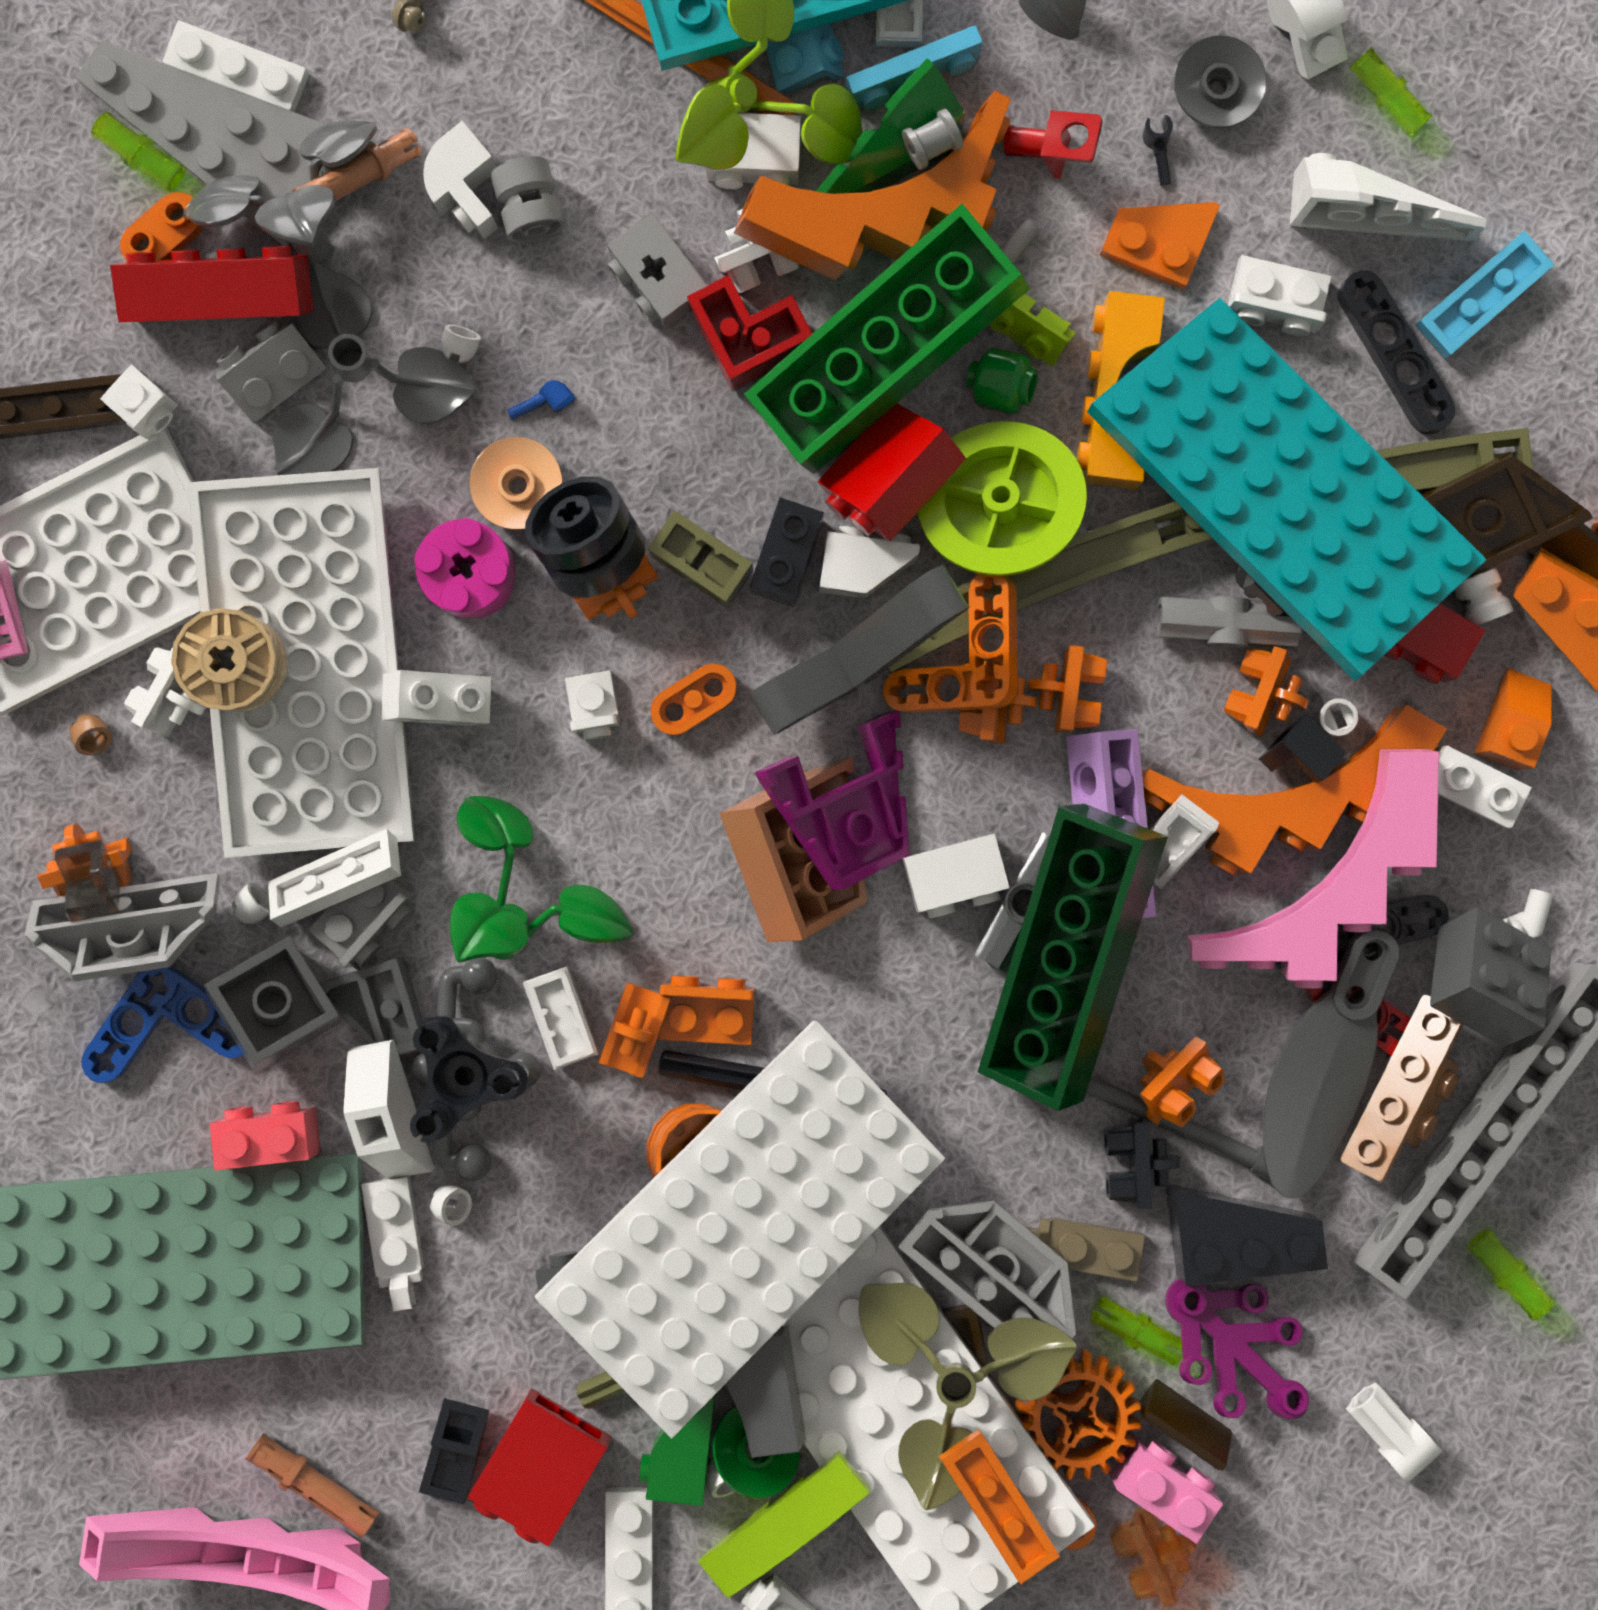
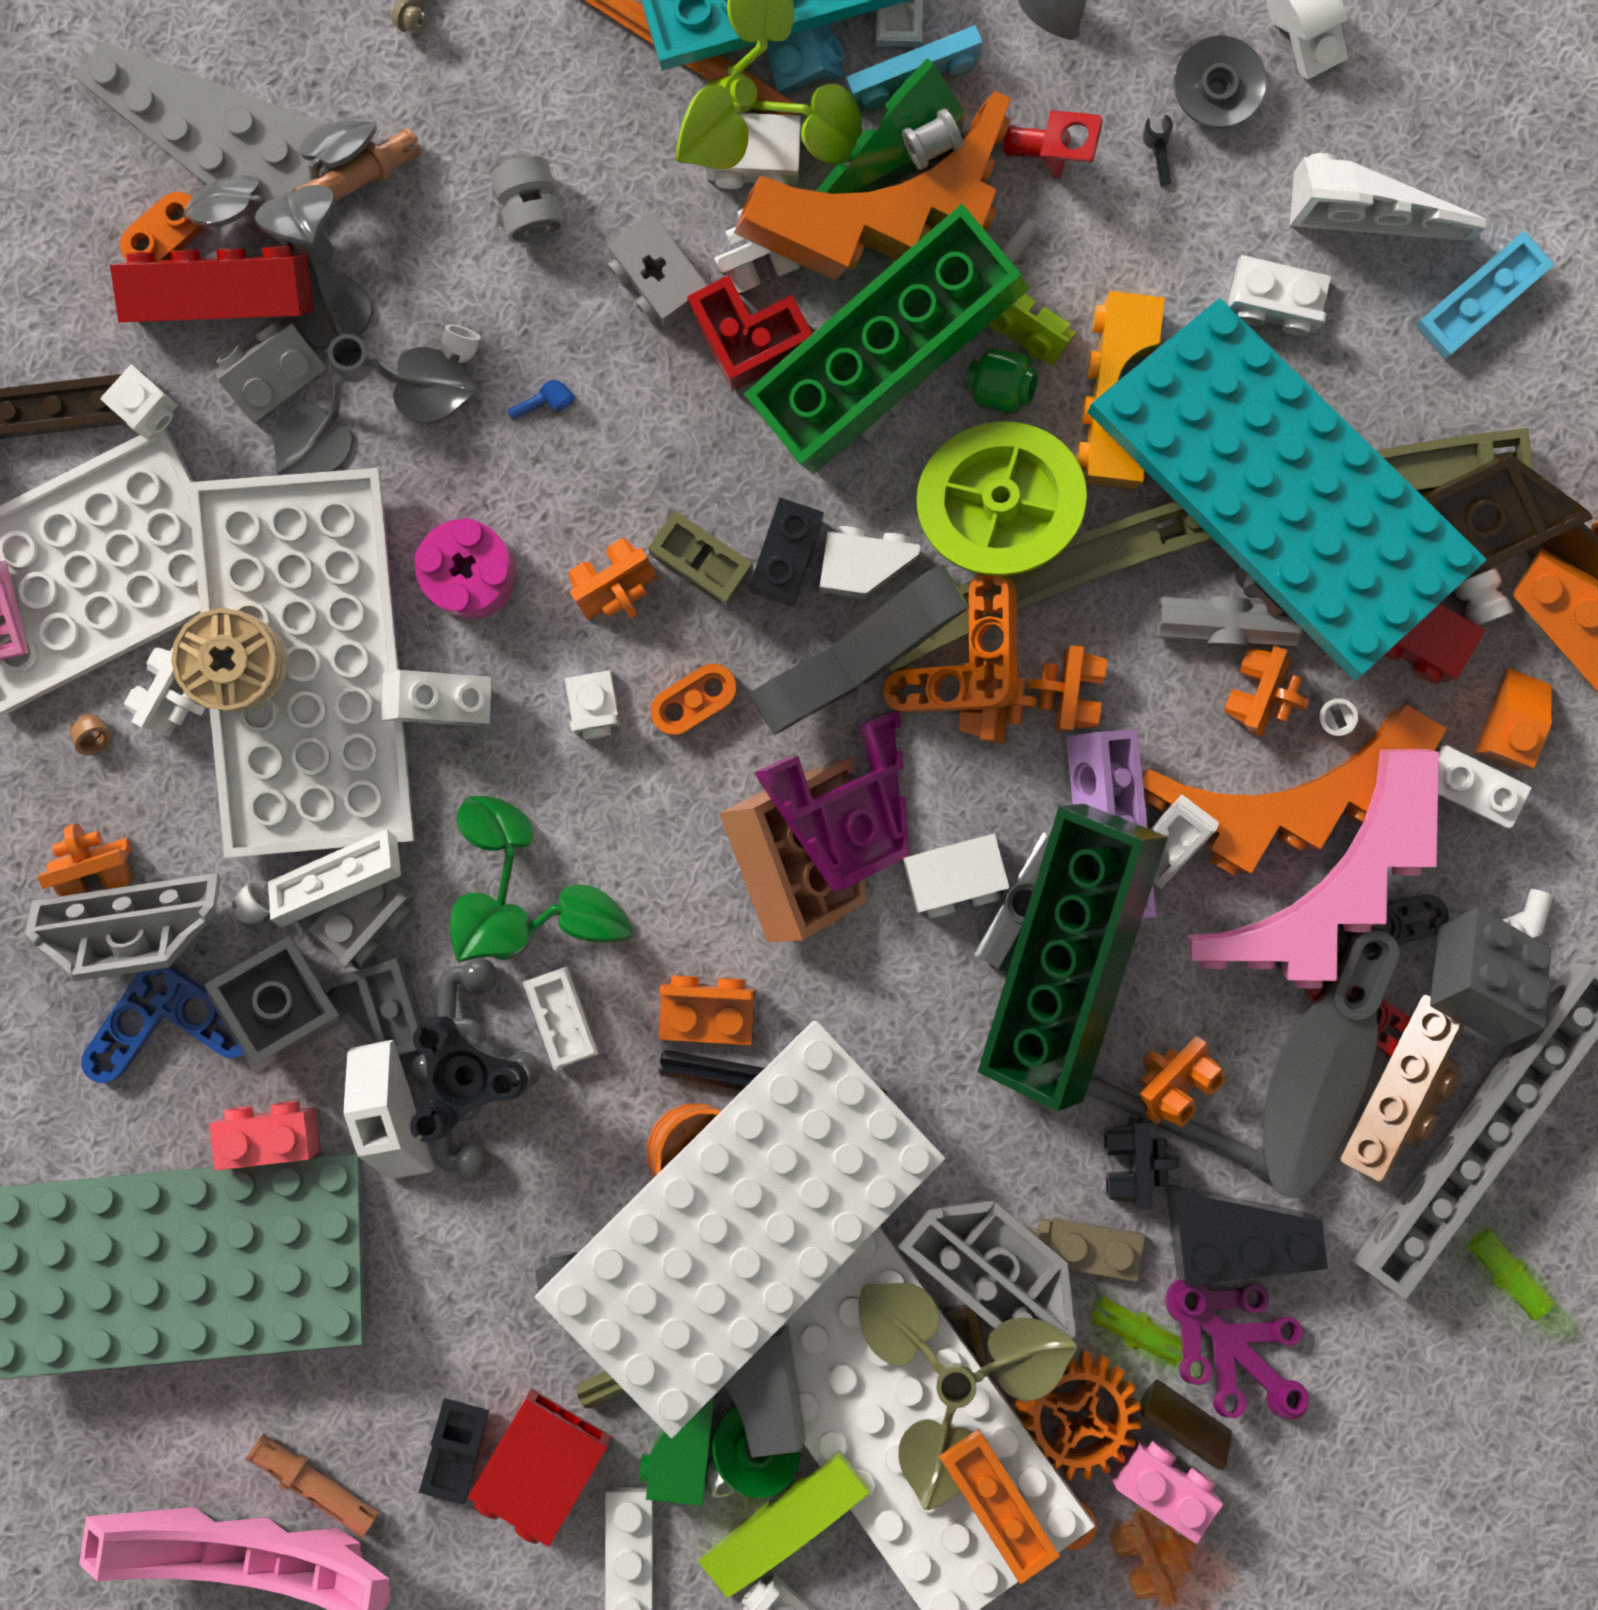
(89, 880): clear smoke panel -> none
(138, 151): clear neon green pin -> none
(236, 66): white plate -> none
(394, 1238): white hinge -> none
(447, 1214): white hinge -> none
(451, 174): white brick -> none
(499, 466): light nougat dish -> none
(585, 537): black wheel -> none
(635, 1030): orange hips -> none
(890, 472): red brick -> none
(1160, 239): orange wing -> none
(1307, 746): black panel -> none
(1390, 91): clear neon green pin -> none
(1398, 1438): white piece -> none
(1403, 349): black beam -> none

